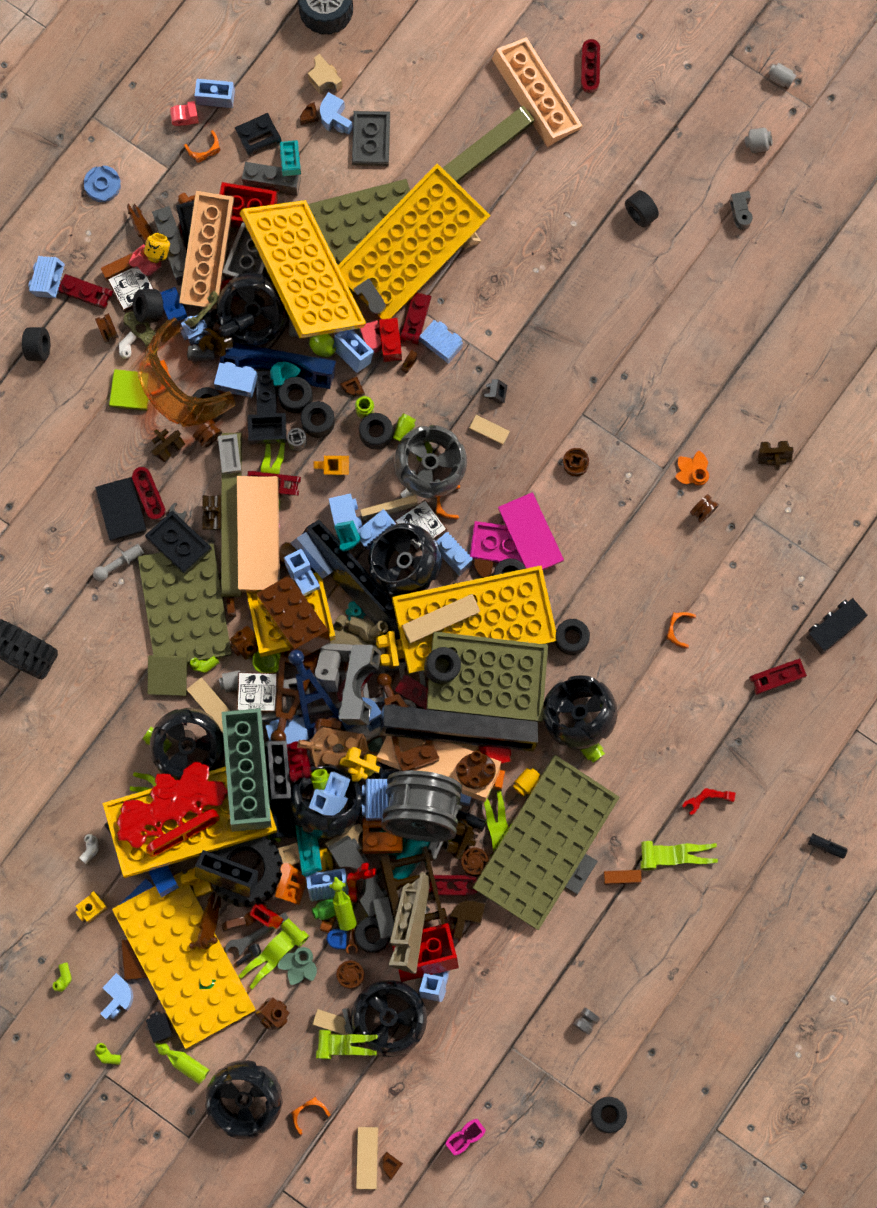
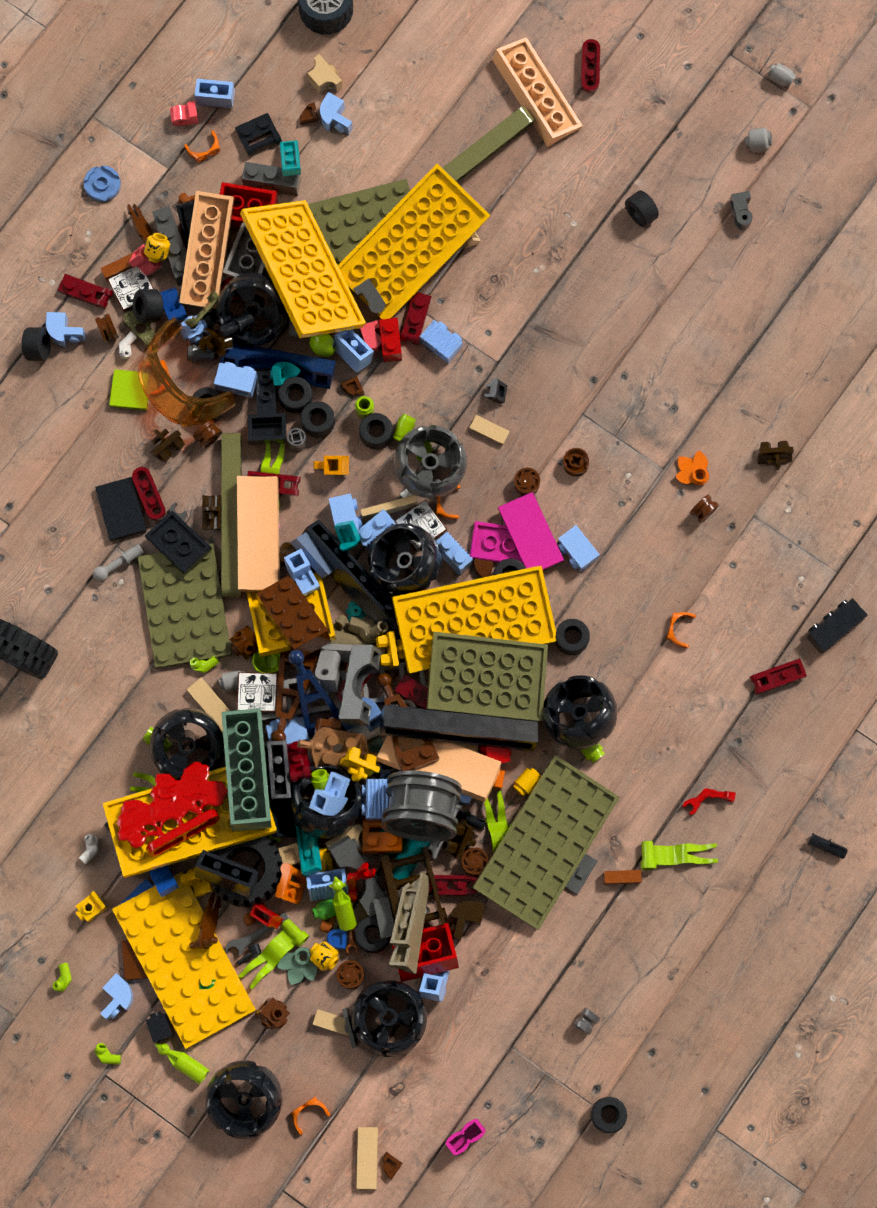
(46, 277): light blue brick -> none
(60, 332): none -> light blue brick
(167, 675): olive tile -> none
(229, 454): light grey tile -> none
(231, 610): reddish brown tile -> none
(233, 923): reddish brown tile -> none
(324, 956): none -> yellow head
(341, 1045): lime flag -> none
(371, 138): dark grey tile -> none
(409, 361): reddish brown tile -> none
(440, 618): tan tile -> none
(454, 662): black tyre -> none
(476, 770): reddish brown dish -> none
(526, 481): none -> reddish brown wheel
(578, 549): none -> light blue brick

